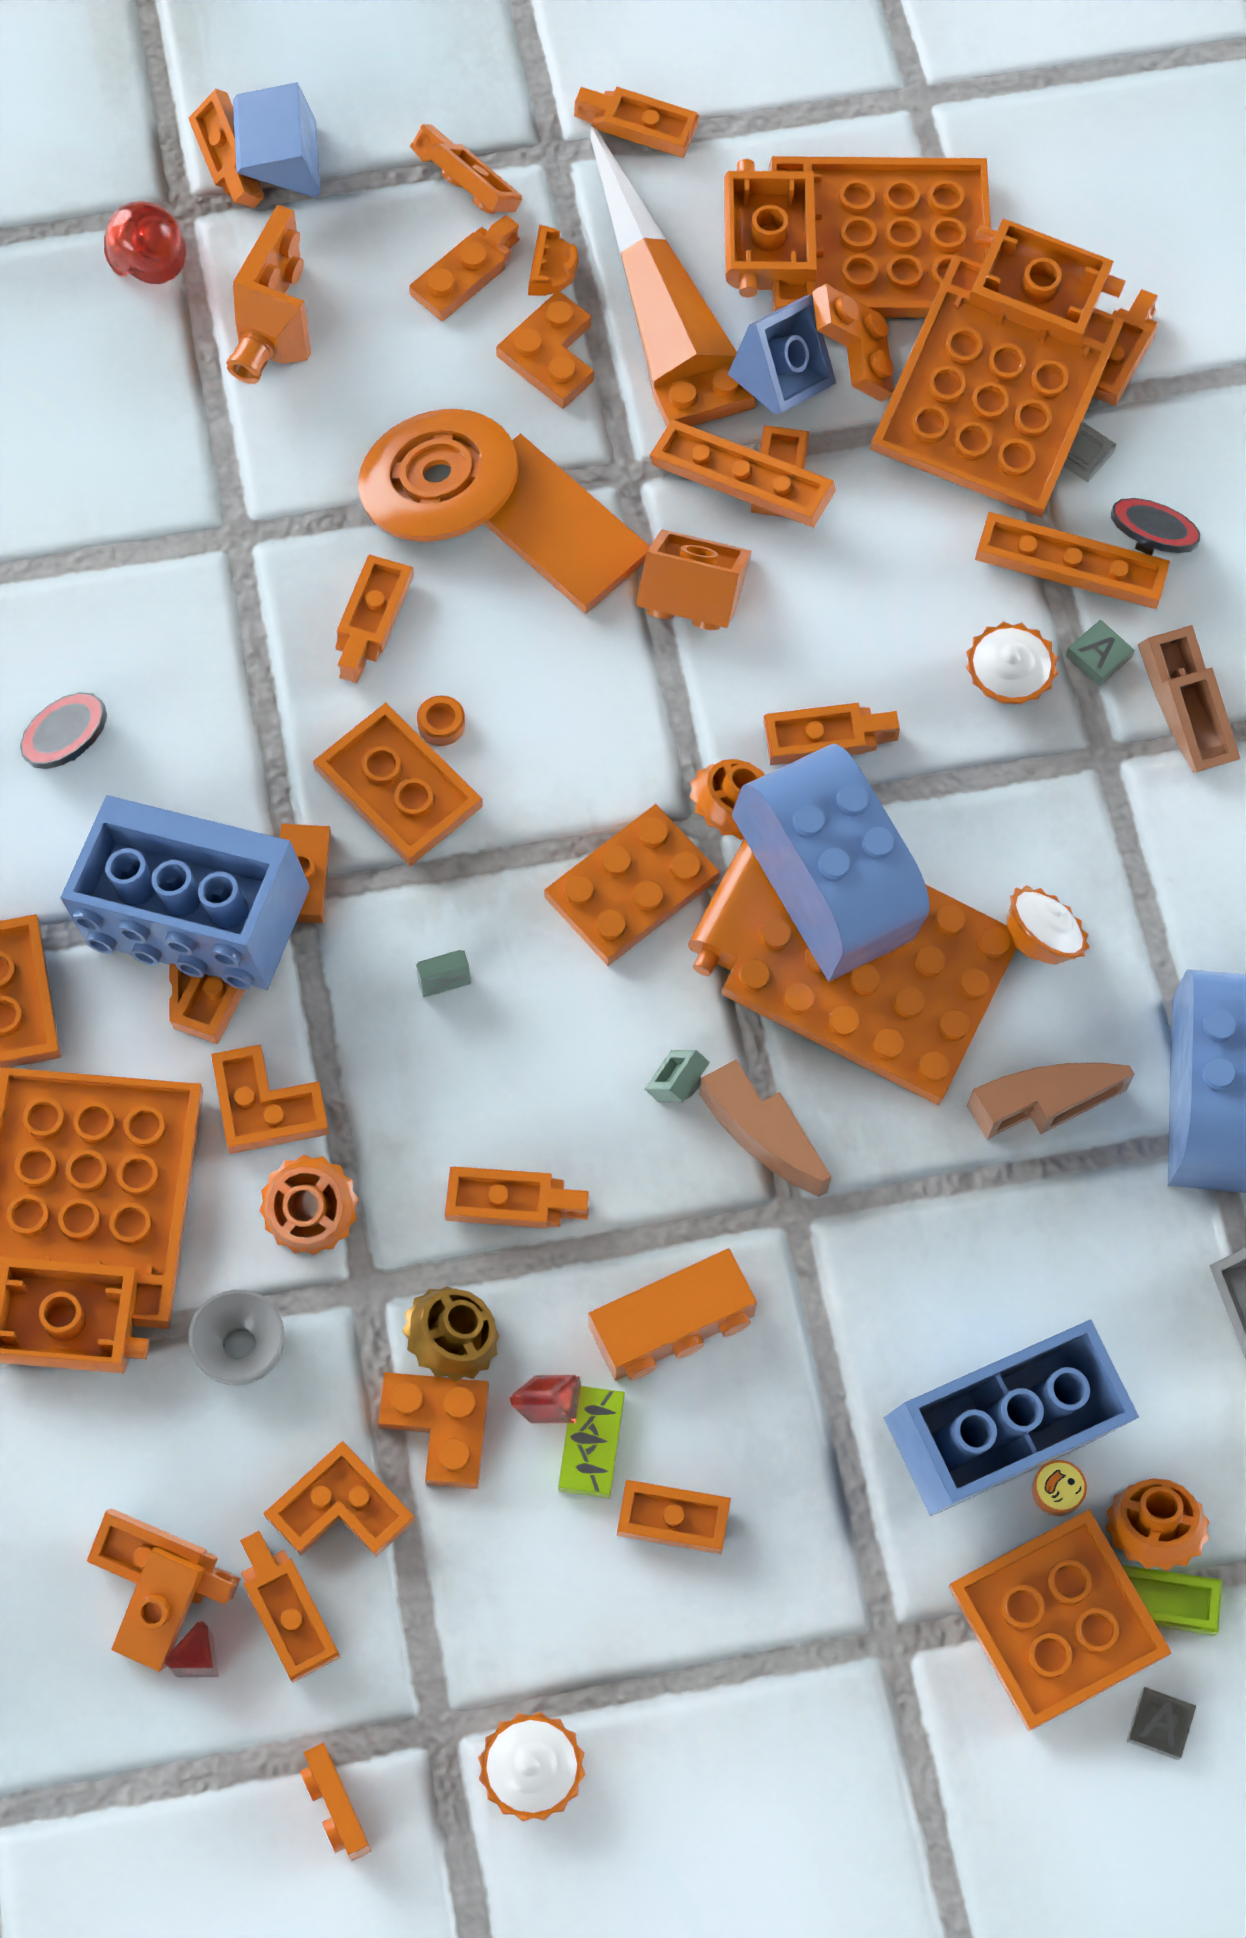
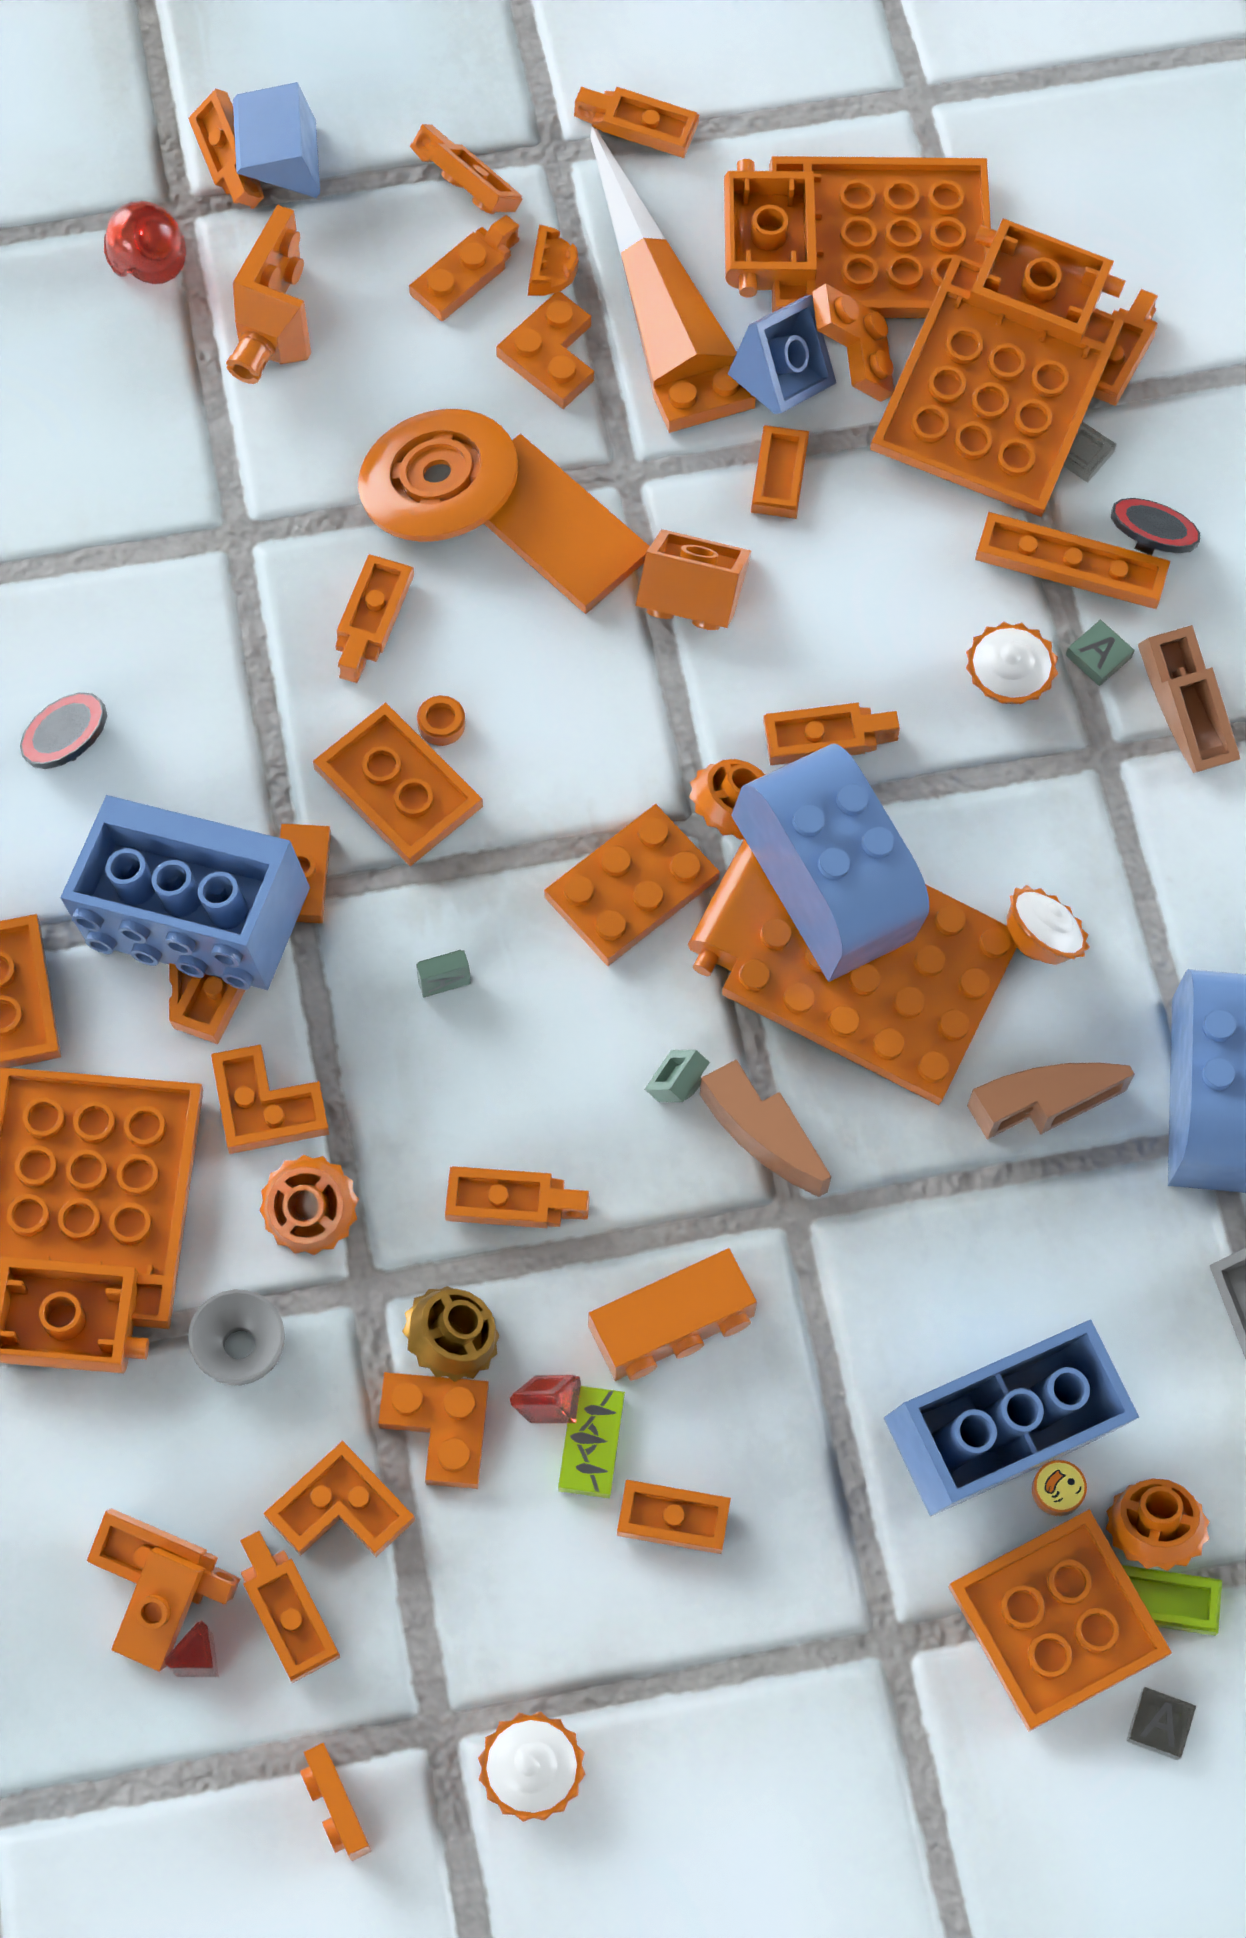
(743, 473): orange plate -> none

